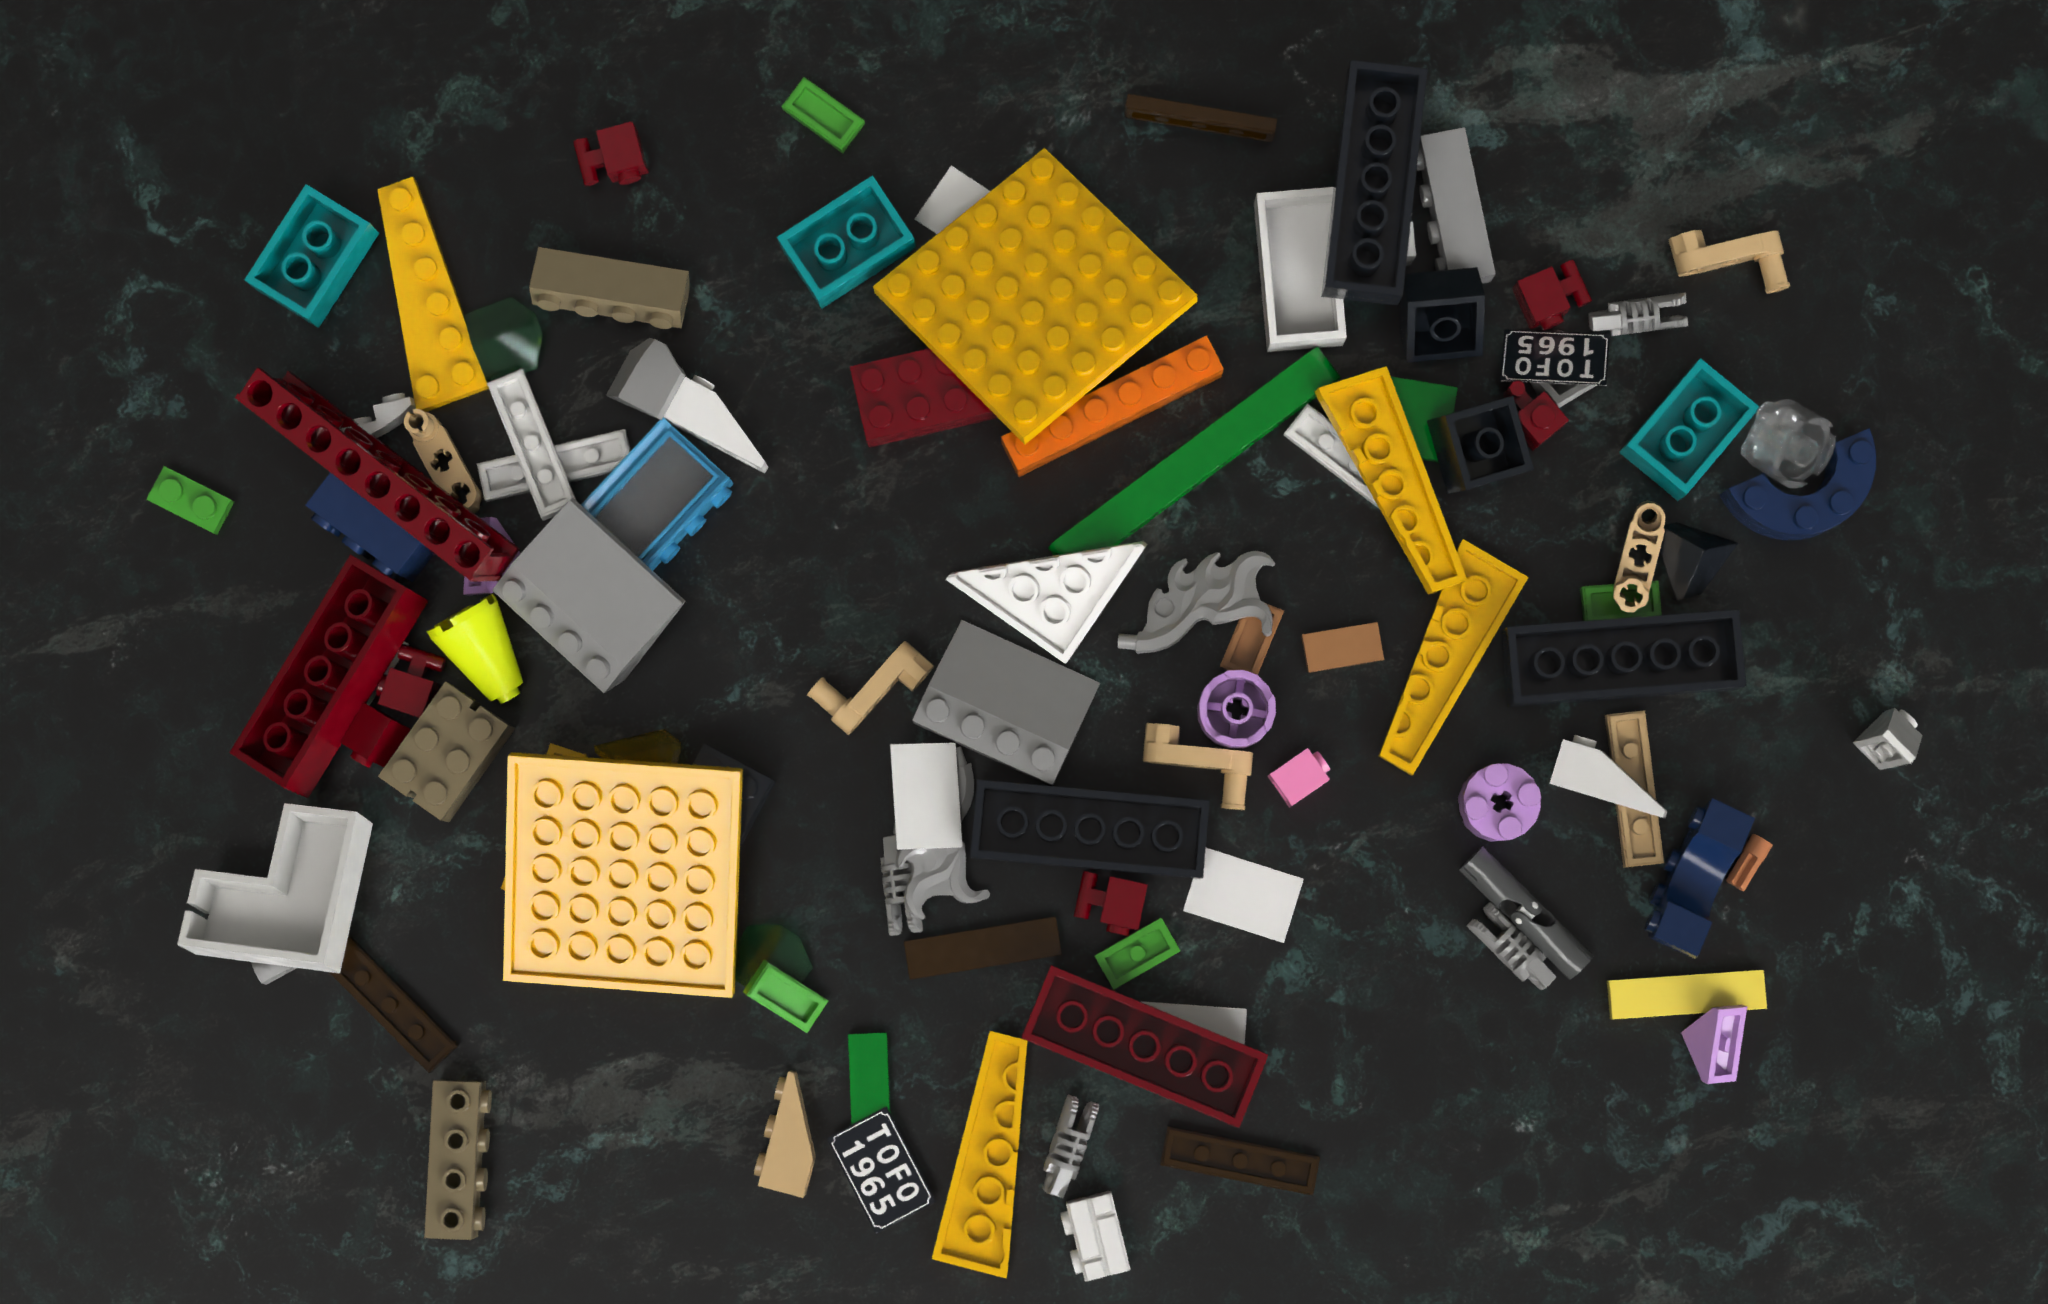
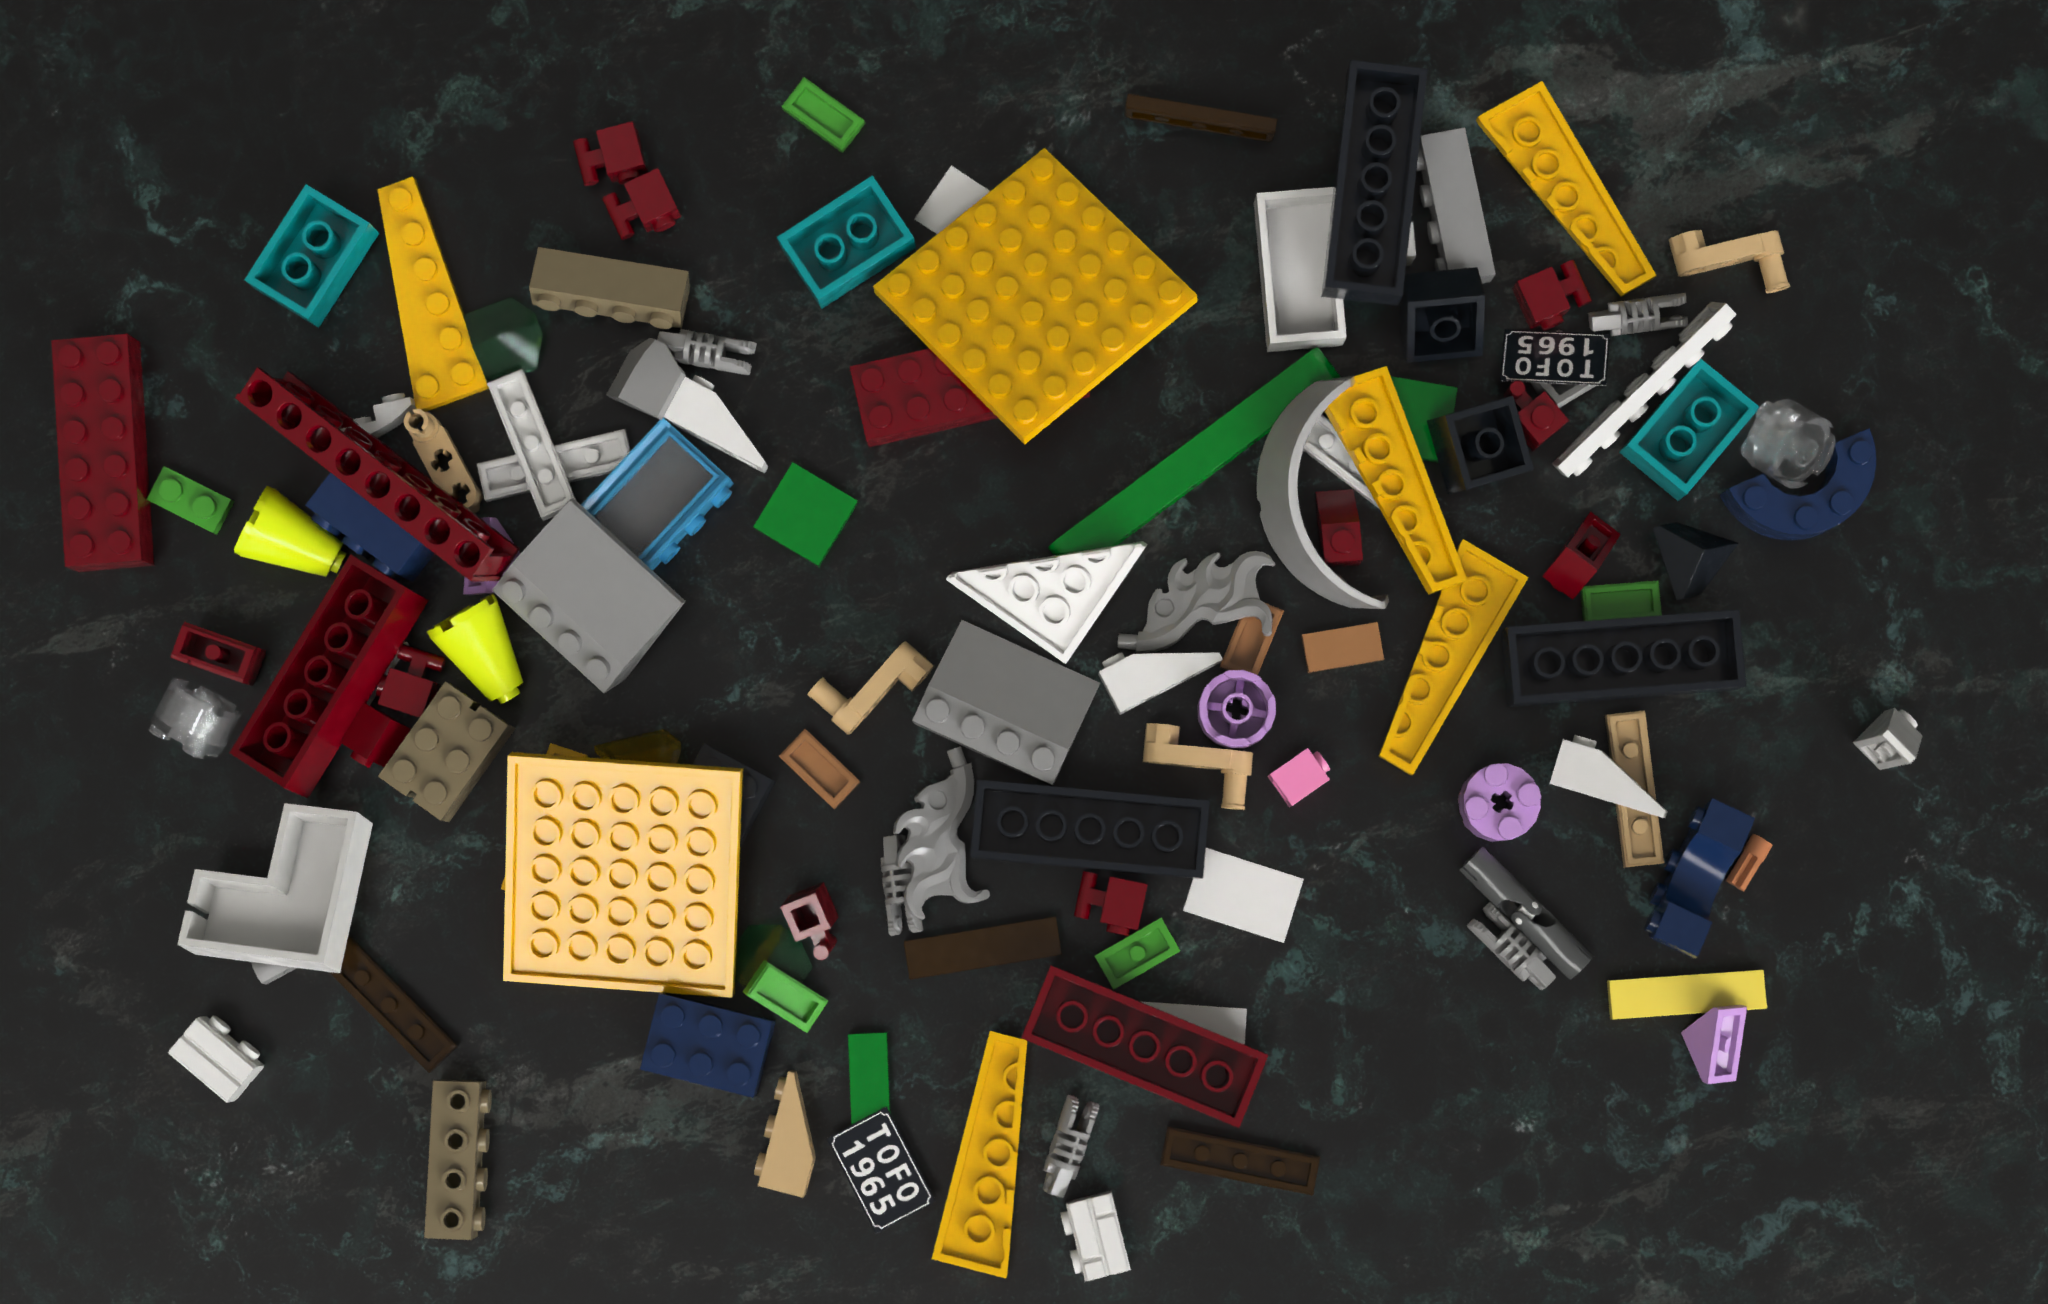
(102, 453): none -> dark red brick
(195, 718): none -> clear brick
(217, 1057): none -> white brick
(218, 654): none -> dark red brick
(288, 537): none -> neon yellow cone
(649, 201): none -> dark red brick
(708, 350): none -> light grey hinge
(708, 1044): none -> dark blue brick
(805, 514): none -> green tile
(812, 914): none -> dark red brick
(819, 769): none -> medium nougat tile
(926, 796): white sticker -> none
(1118, 405): orange brick -> none
(1145, 676): none -> white slope
(1279, 496): none -> light grey windscreen
(1338, 528): none -> dark red slope
(1553, 164): none -> yellow wing
(1581, 555): none -> dark red slope
(1646, 534): tan beam -> none
(1708, 324): none -> white wing

